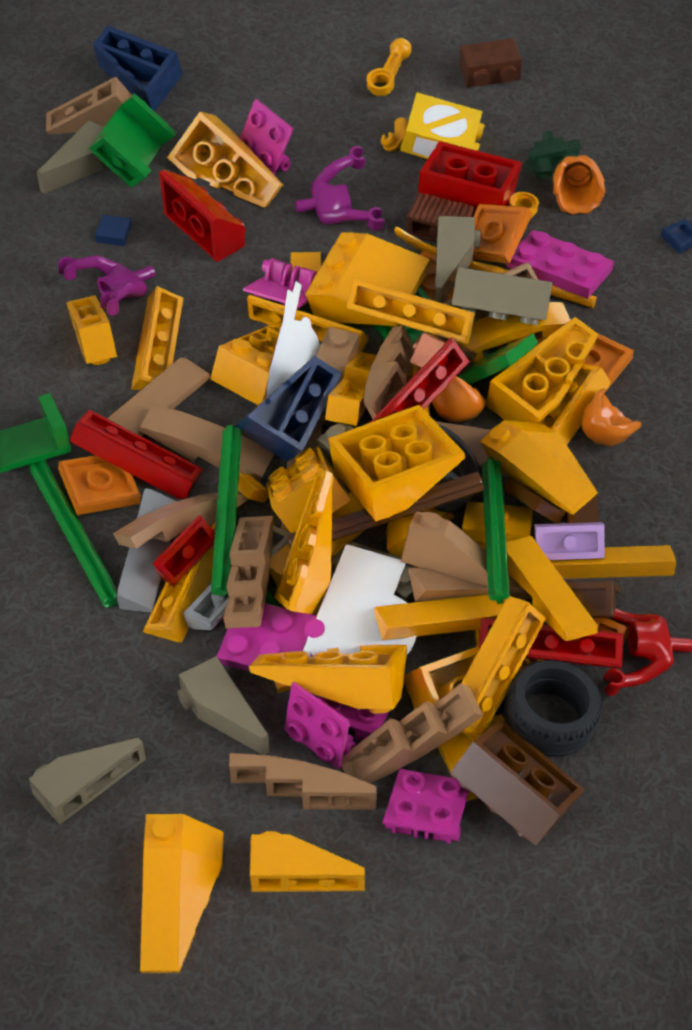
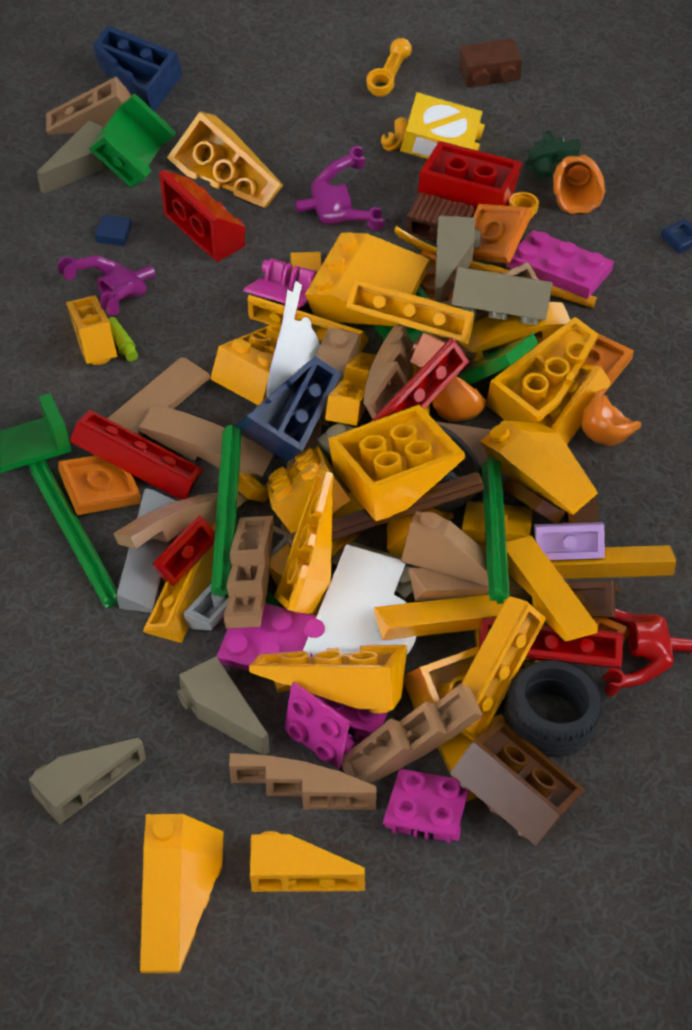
(122, 340): none -> lime animal
(157, 336): light orange slope -> none
(267, 137): dark pink hinge -> none

